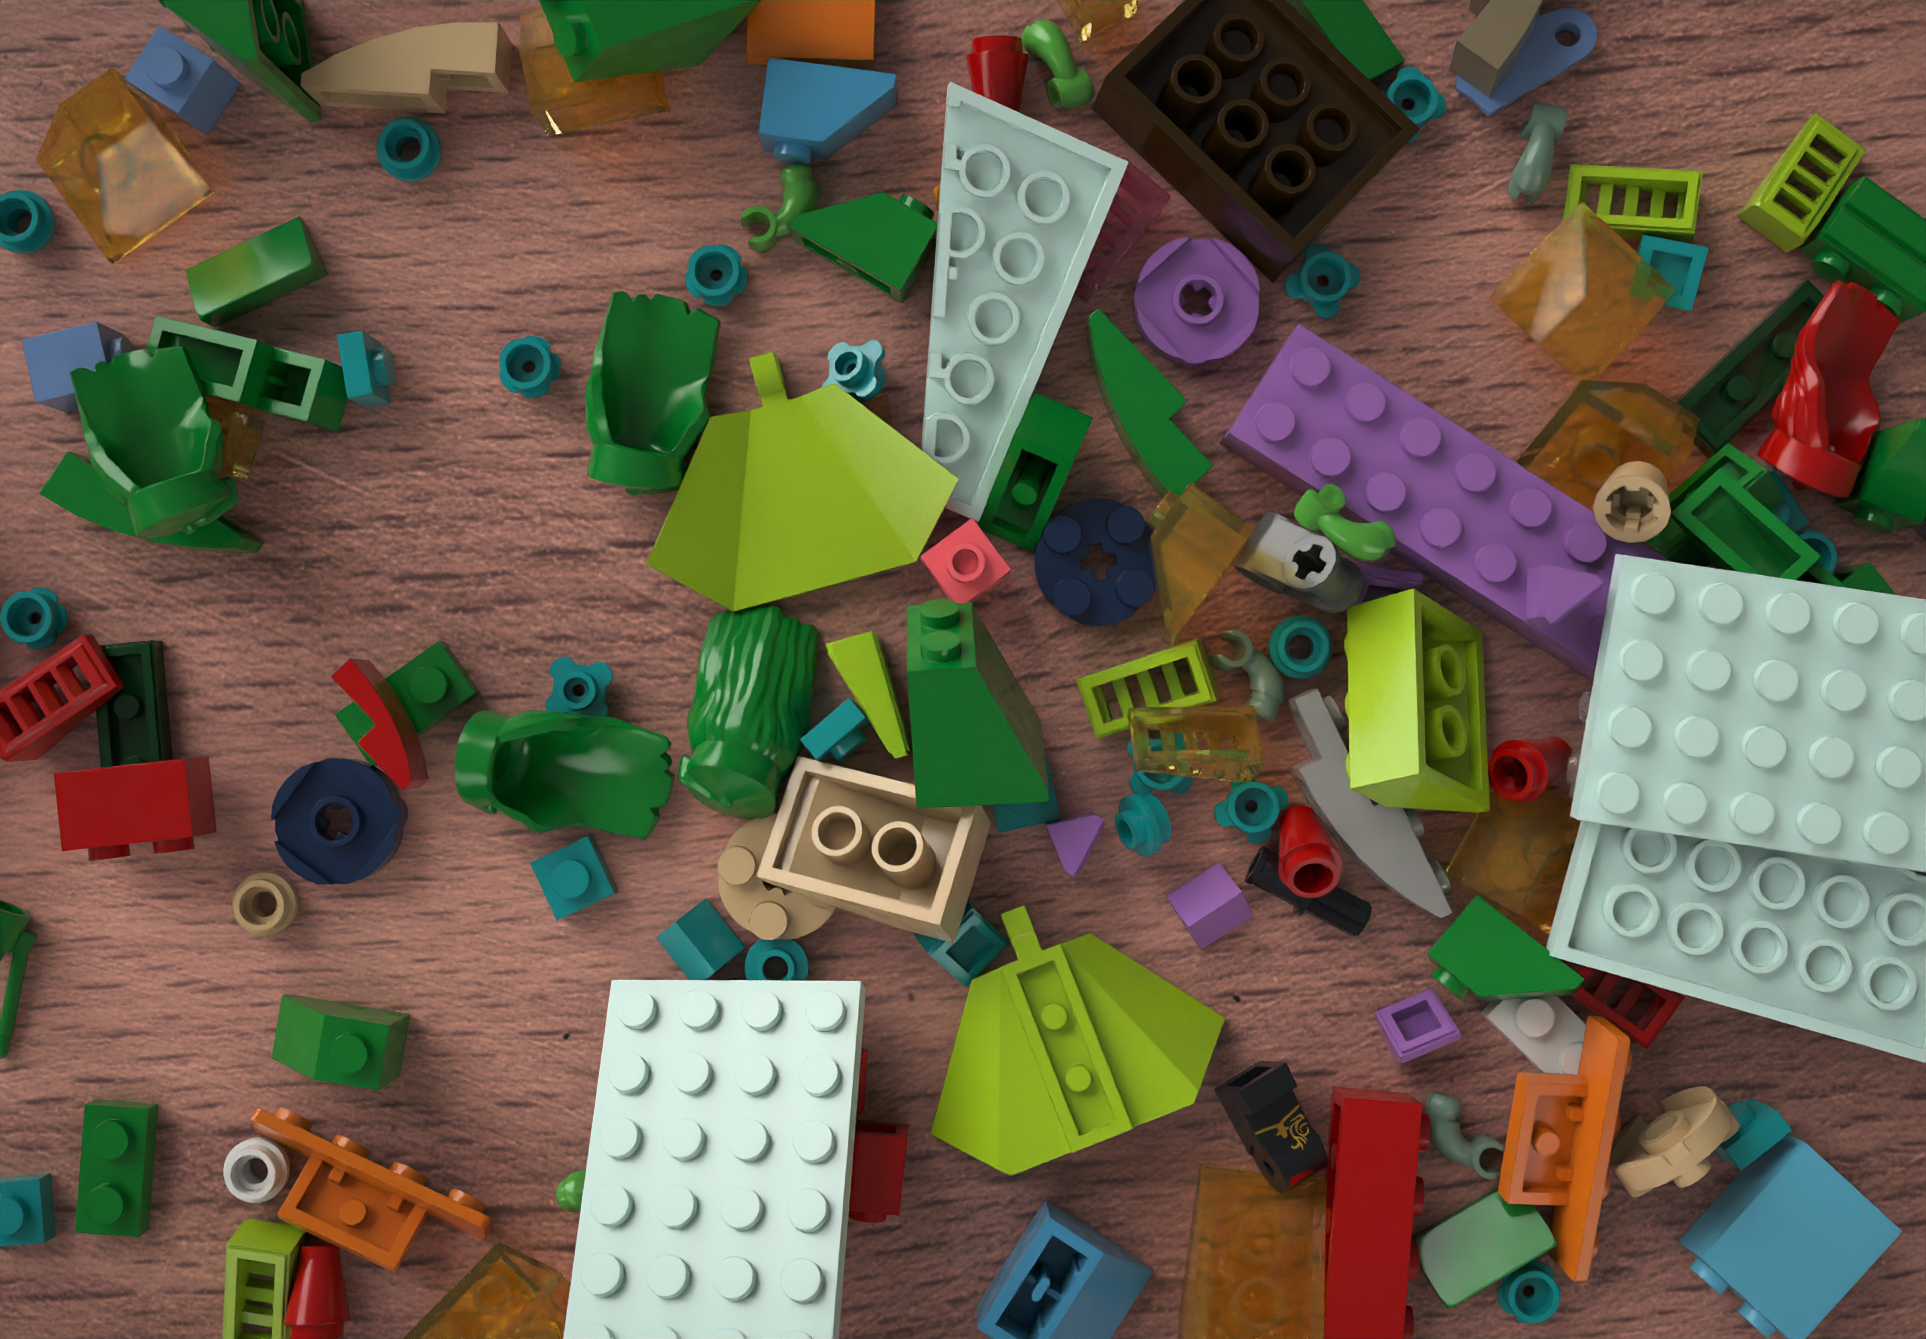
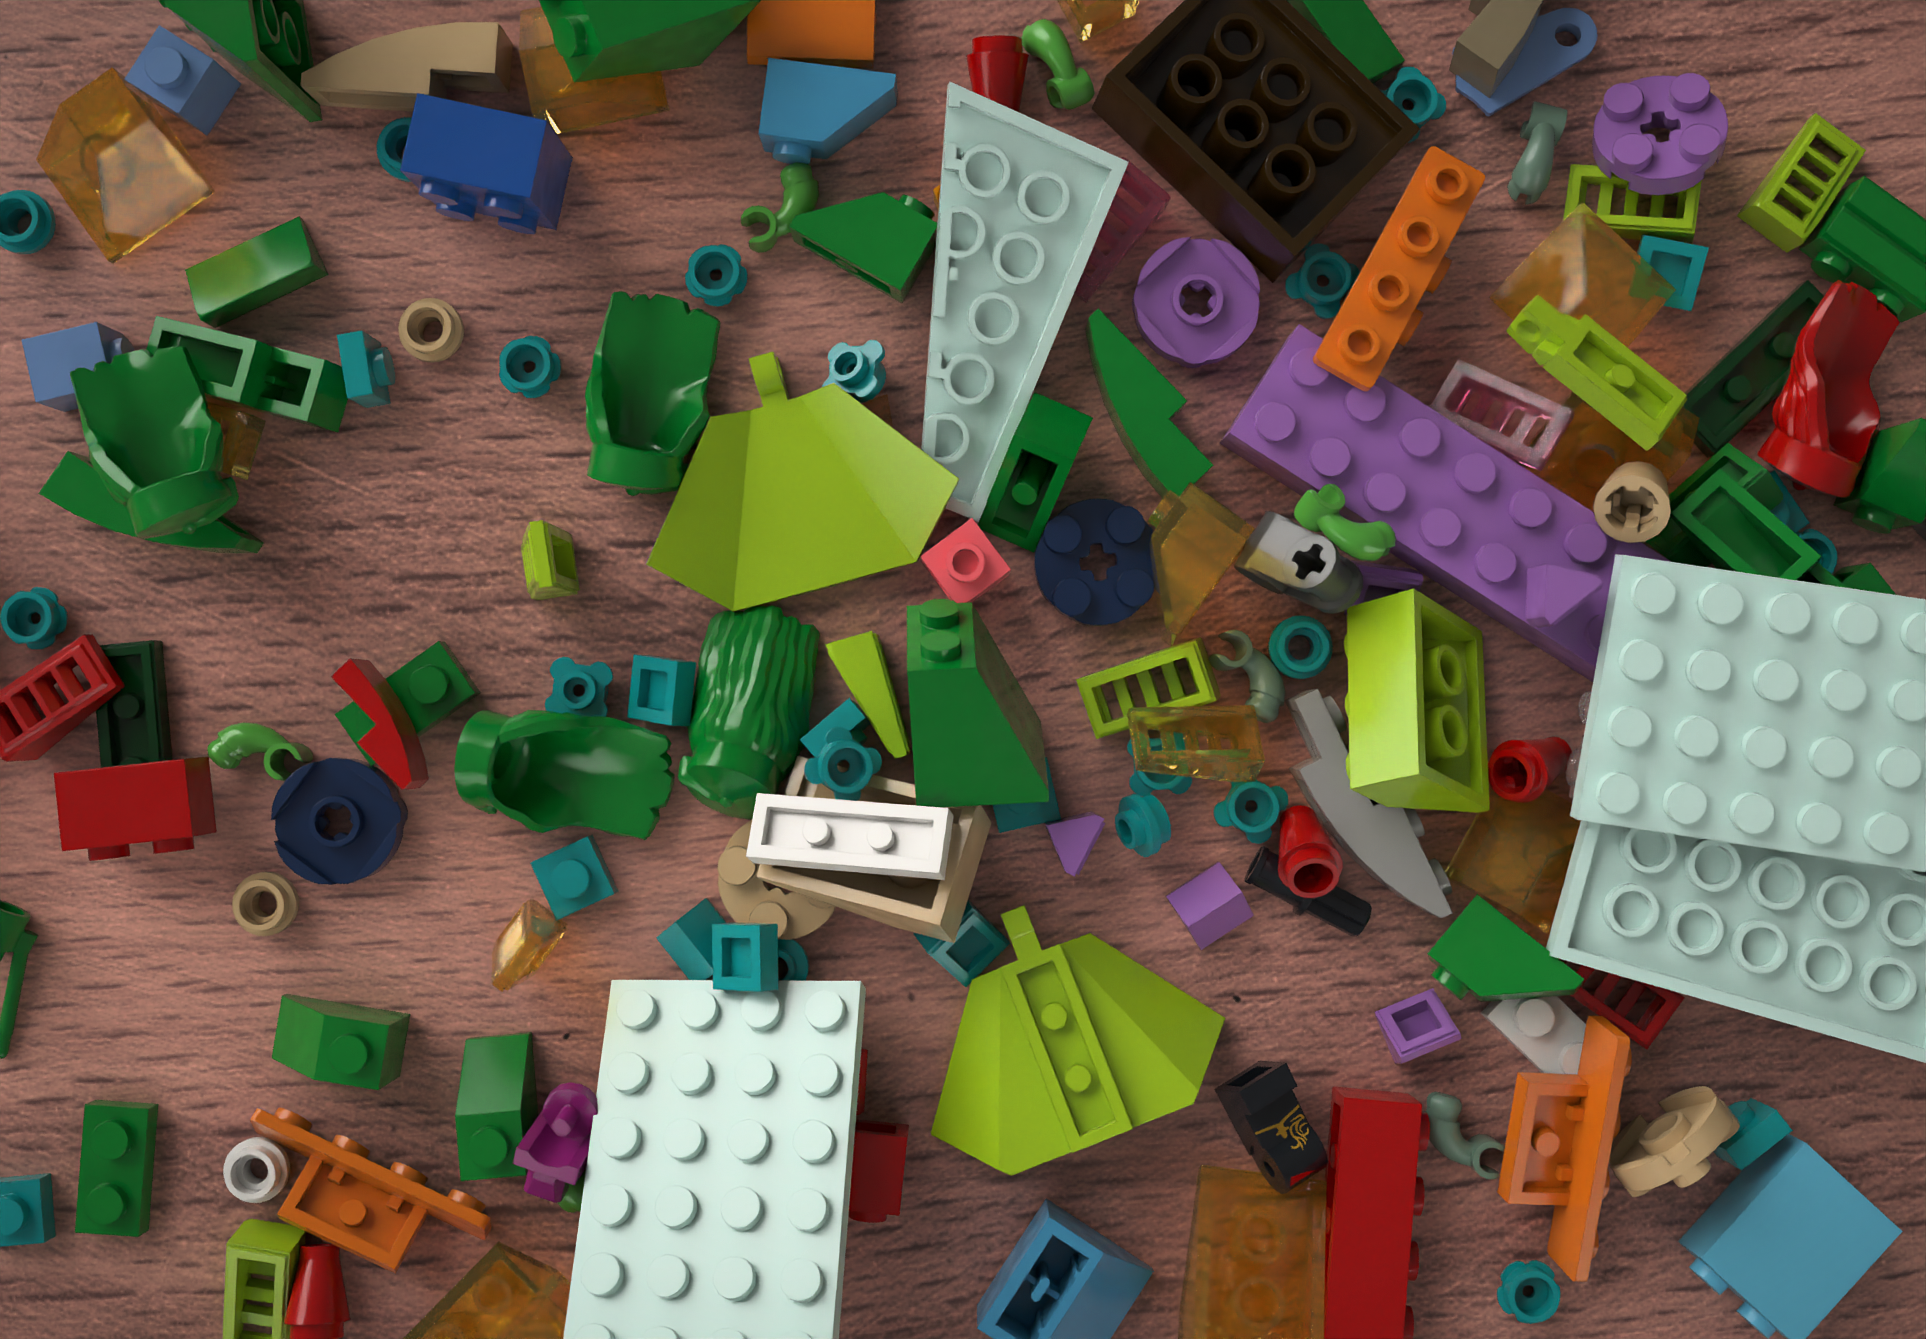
(249, 738): none -> bright green arm
(415, 320): none -> tan plate
(486, 164): none -> blue brick
(495, 1104): none -> green slope
(525, 945): none -> clear yellow slope
(549, 561): none -> lime slope
(558, 1142): none -> magenta hips
(661, 690): none -> teal plate
(745, 956): none -> teal plate
(850, 836): none -> white plate
(861, 760): none -> teal plate
(1399, 270): none -> orange bracket
(1468, 379): none -> clear pink slope
(1480, 1246): green slope -> none
(1599, 370): none -> lime hinge
(1669, 102): none -> medium lavender plate

